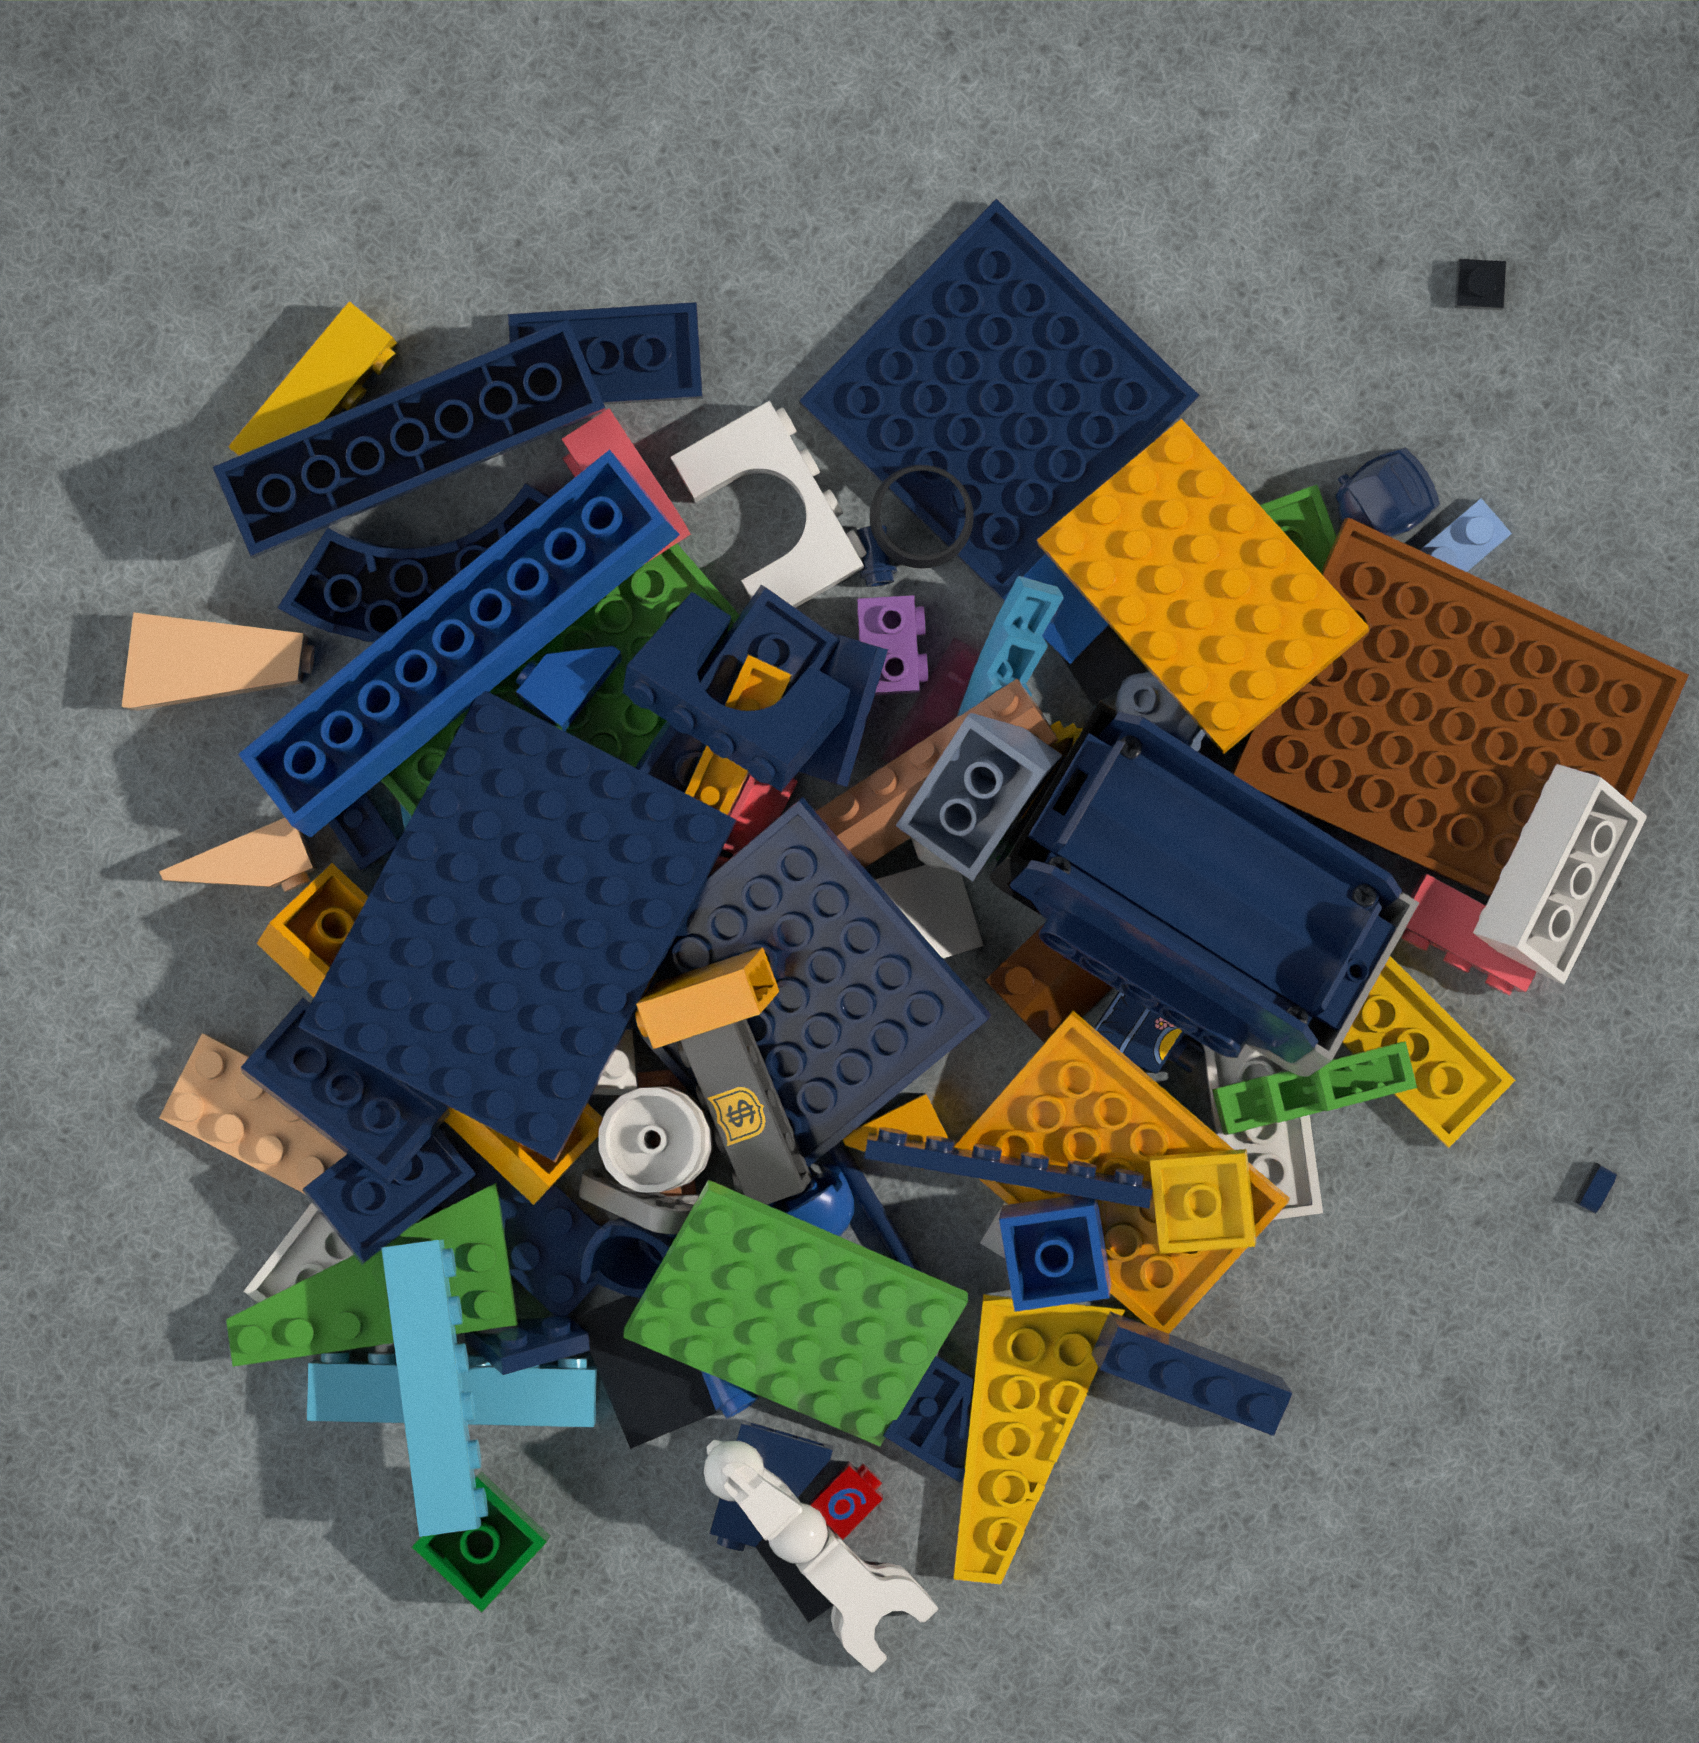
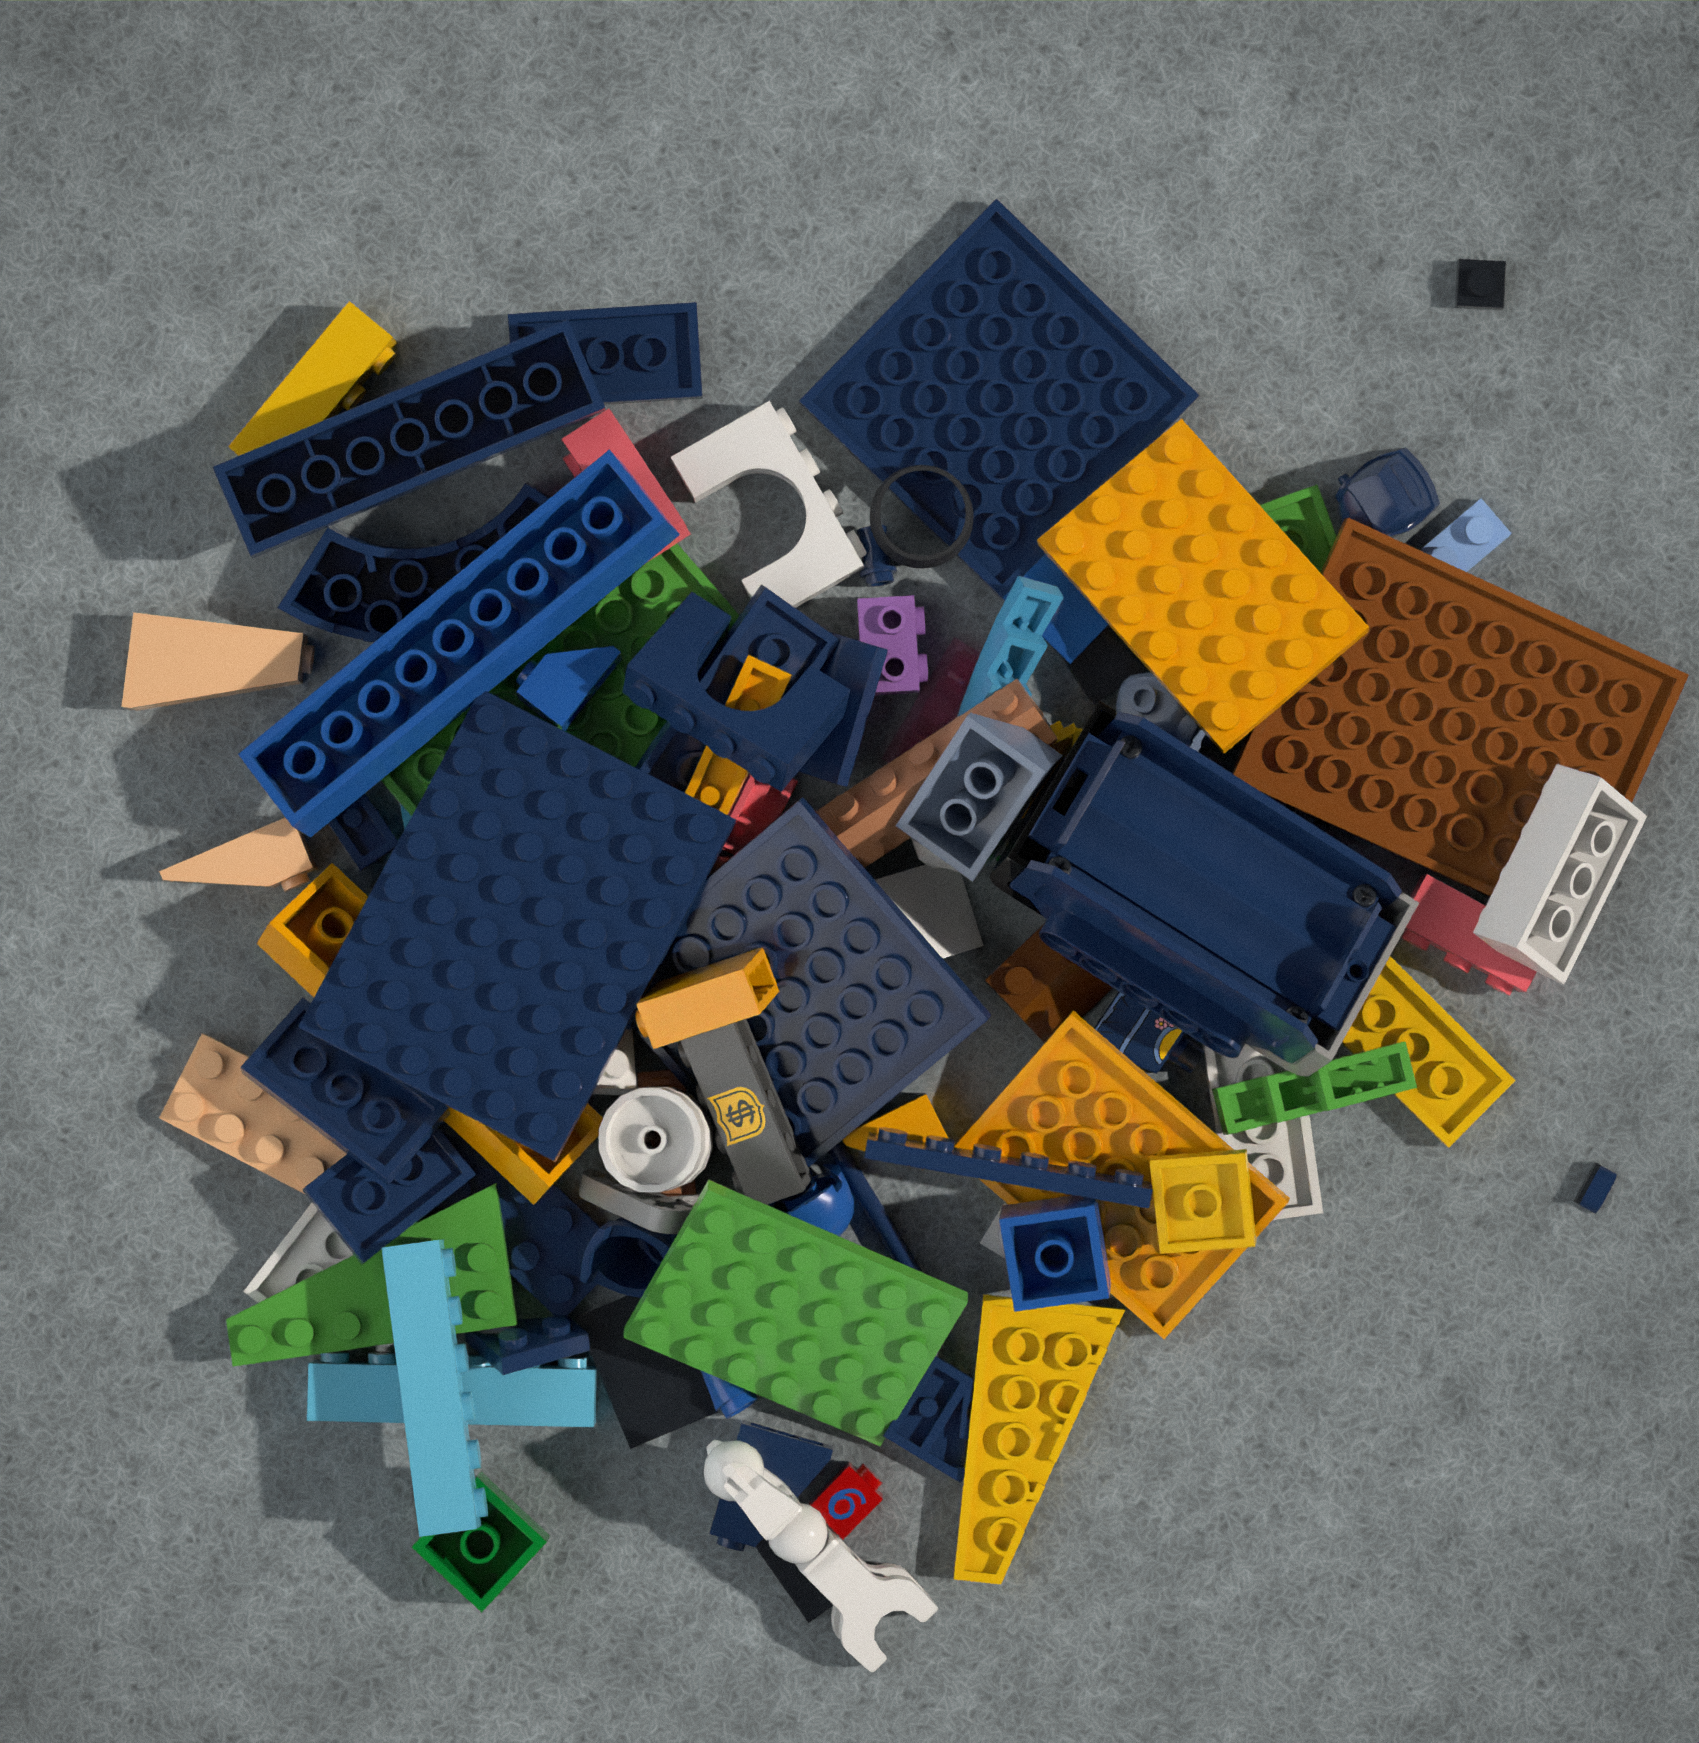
(1191, 1373): dark blue brick -> none

